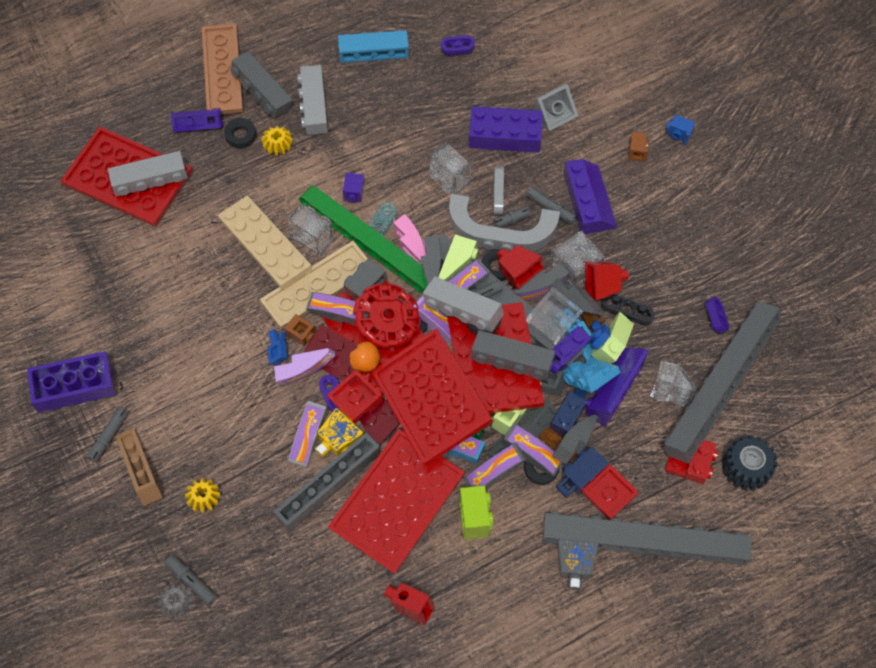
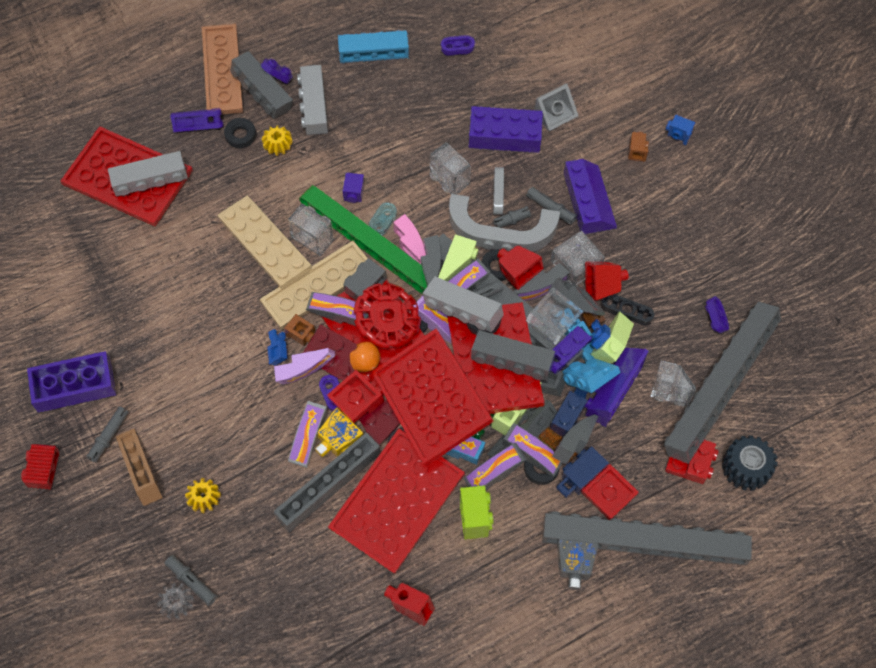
(40, 466): none -> red brick
(279, 72): none -> dark purple plate

